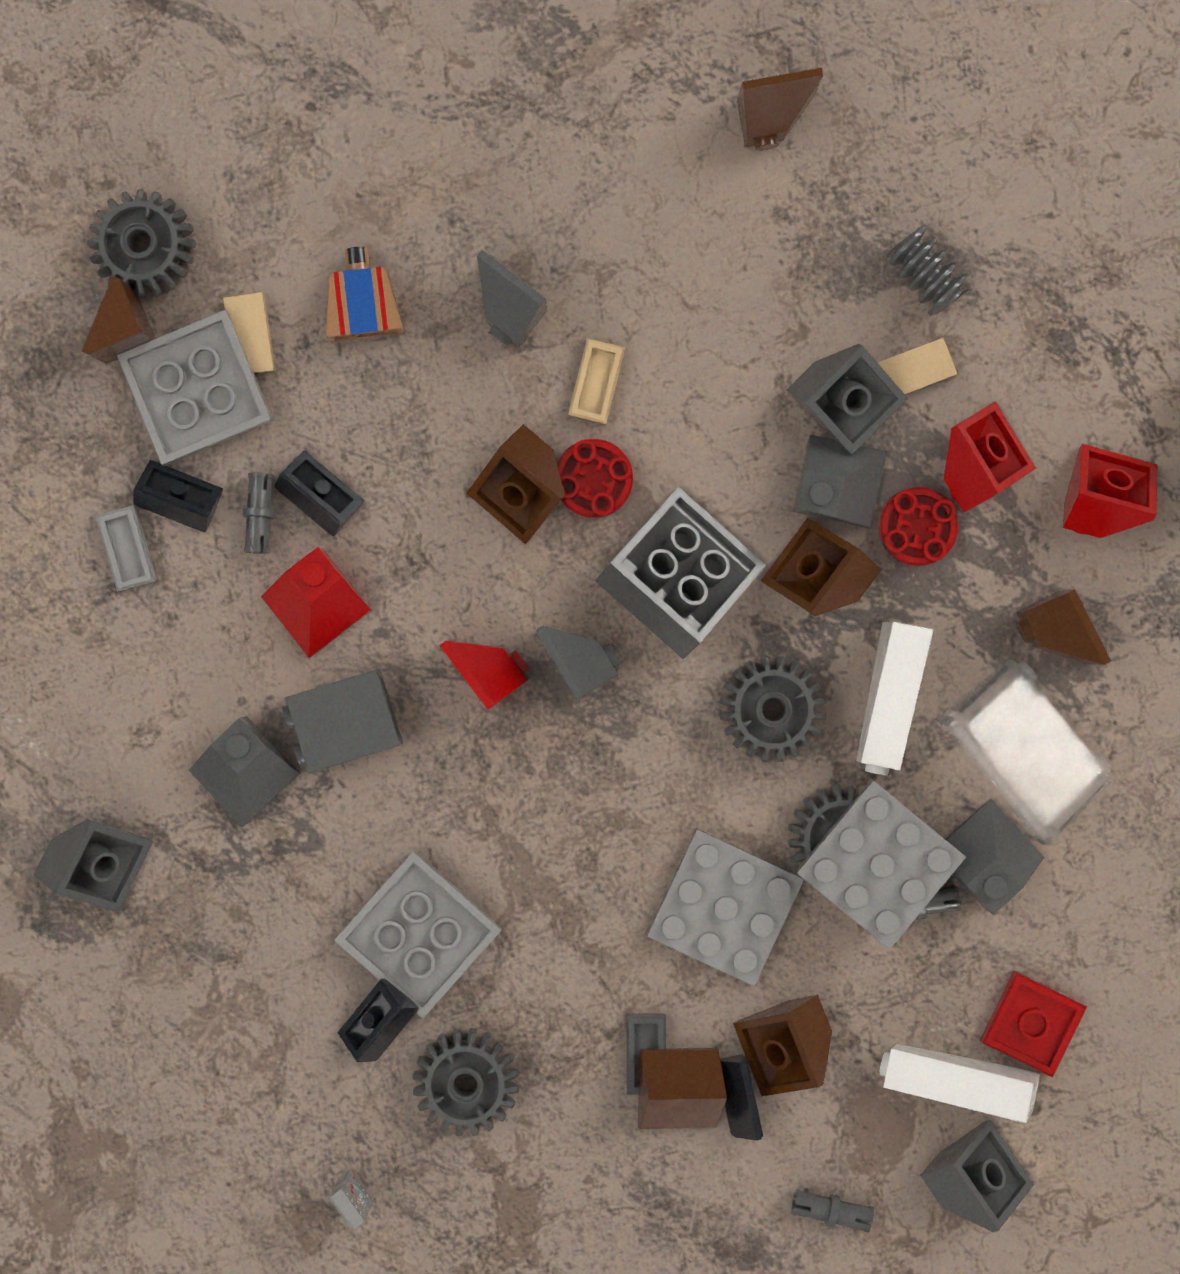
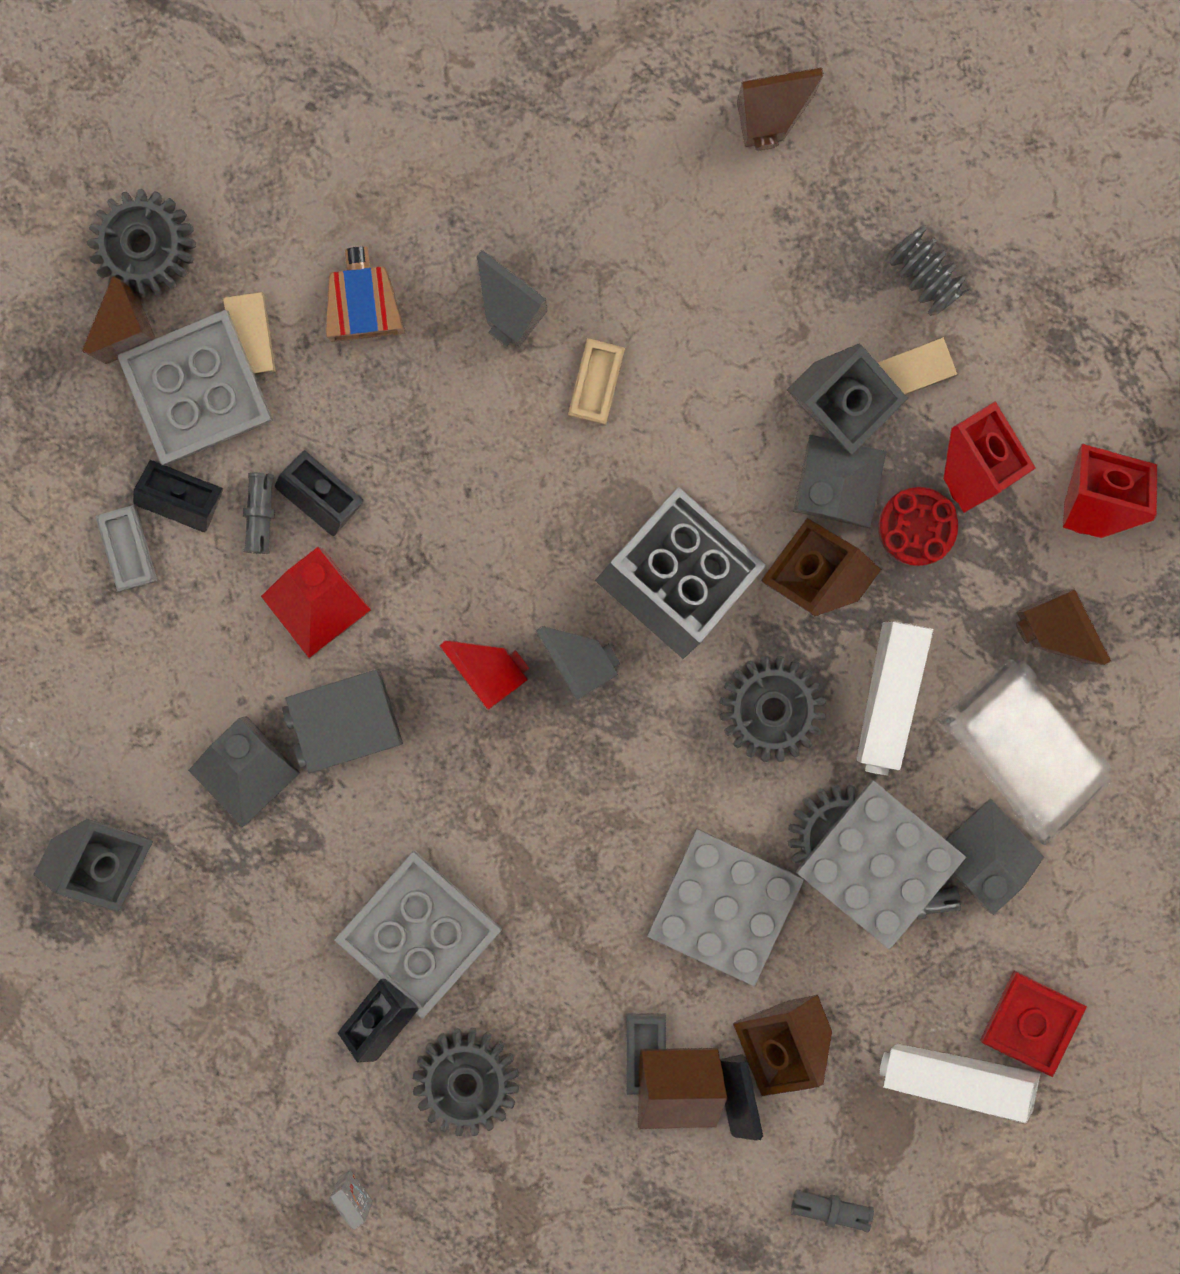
(520, 484): reddish brown slope -> none
(595, 478): red tile -> none
(978, 1178): dark grey slope -> none

